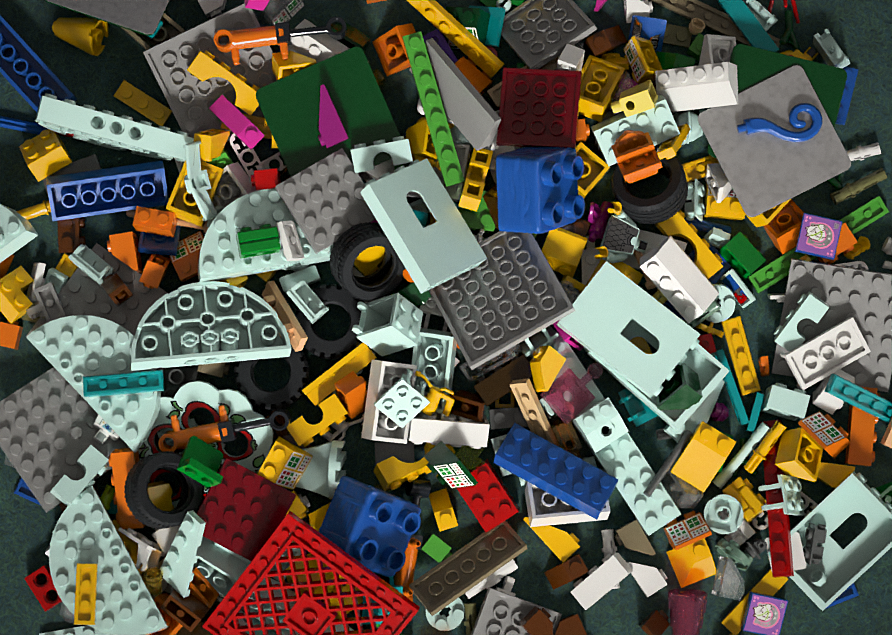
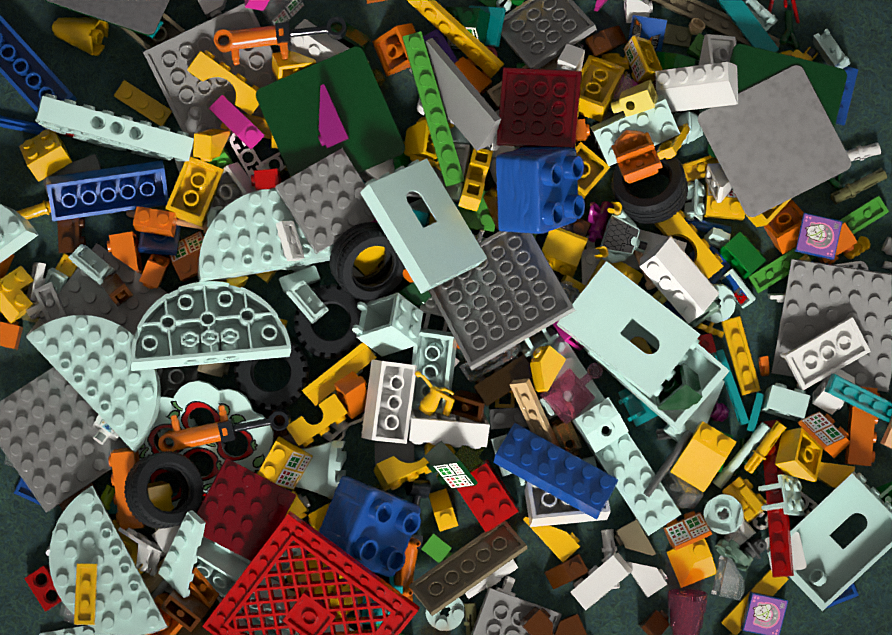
(92, 463): light aqua arch -> none
(123, 383): teal tile -> none
(153, 578): clear yellow cone -> none
(198, 181): light aqua plate -> none
(201, 462): green bracket -> none
(258, 241): green brick -> none
(276, 300): light nougat hinge -> none
(364, 156): light aqua arch -> none
(402, 401): light aqua plate -> none
(755, 125): blue plant -> none
(809, 307): light aqua arch -> none
(814, 536): dark grey hinge -> none

